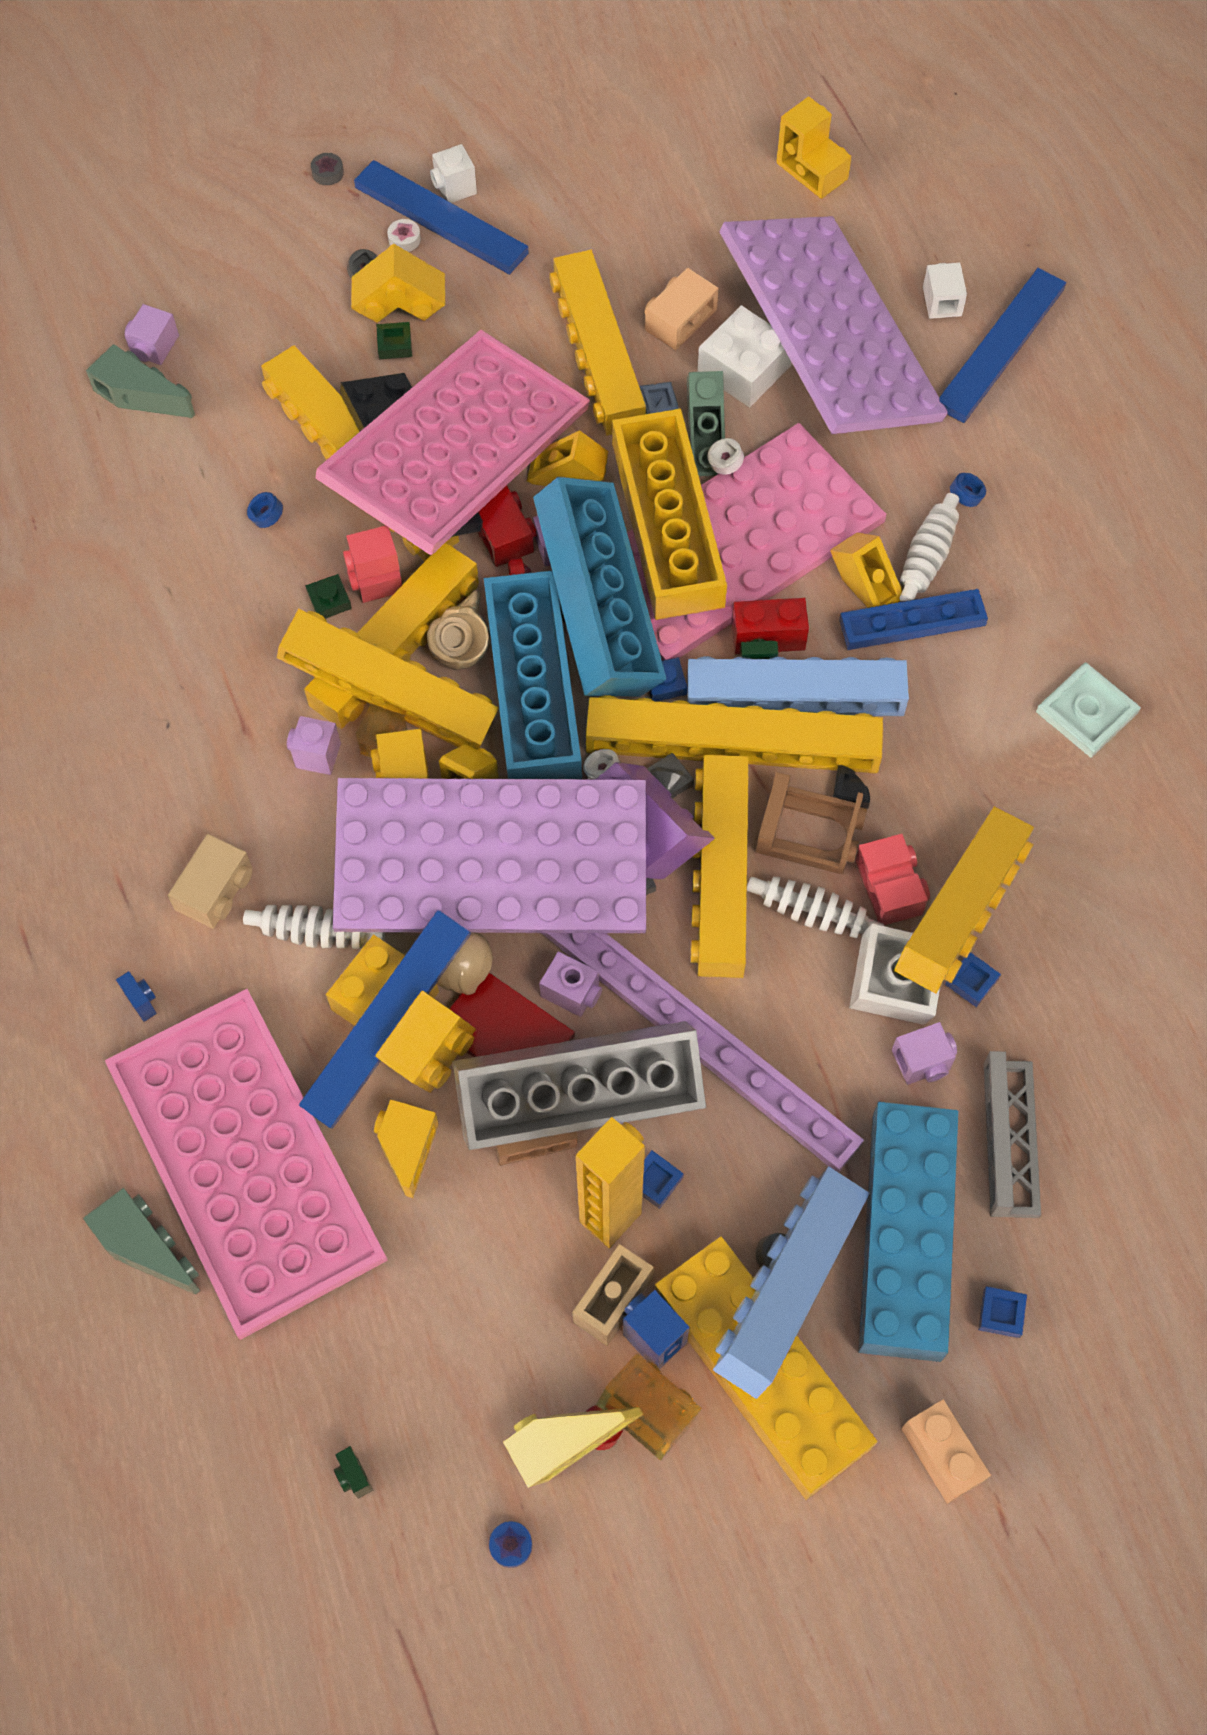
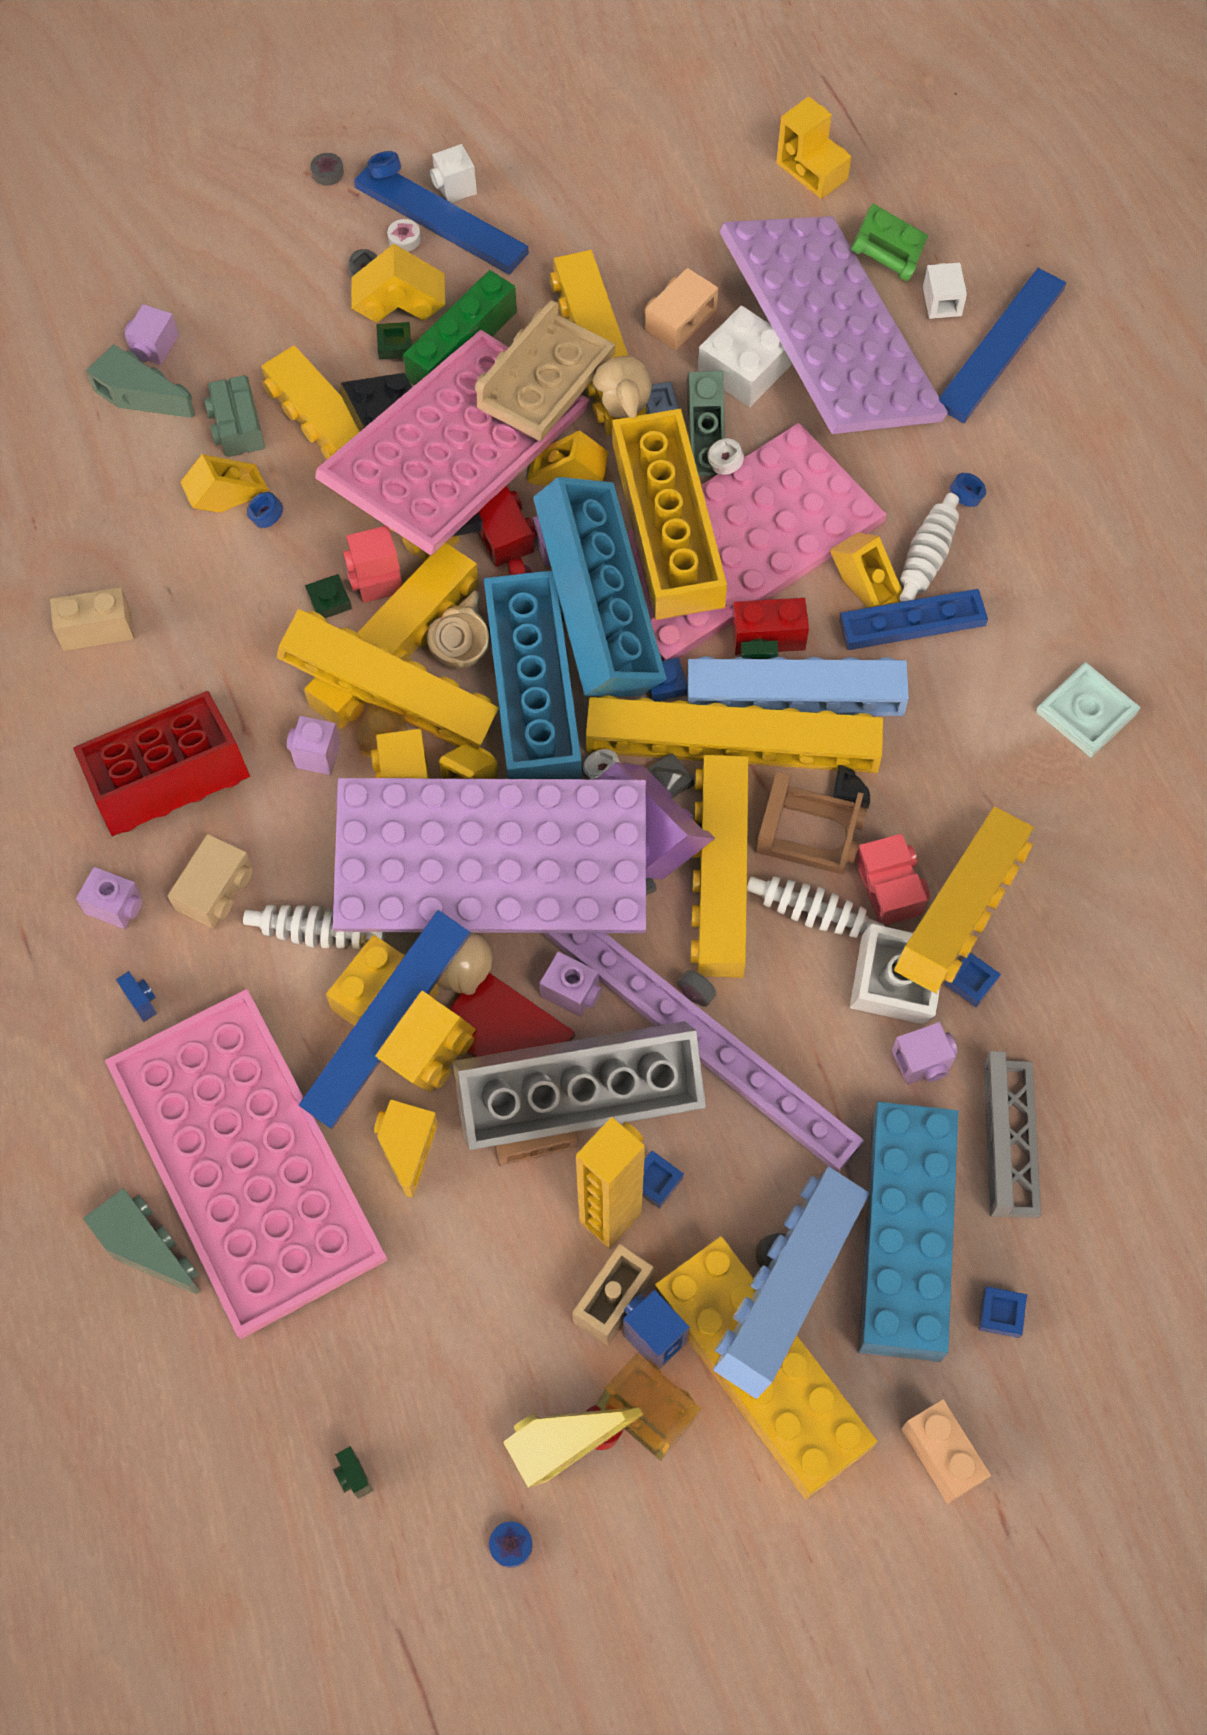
(91, 619): none -> tan brick
(110, 898): none -> lavender brick
(161, 763): none -> red slope
(221, 483): none -> yellow slope
(235, 416): none -> sand green brick
(384, 164): none -> blue tile
(483, 307): none -> green brick
(541, 373): none -> tan bracket
(624, 386): none -> tan hair
(696, 988): none -> dark grey tile
(889, 241): none -> bright green plate

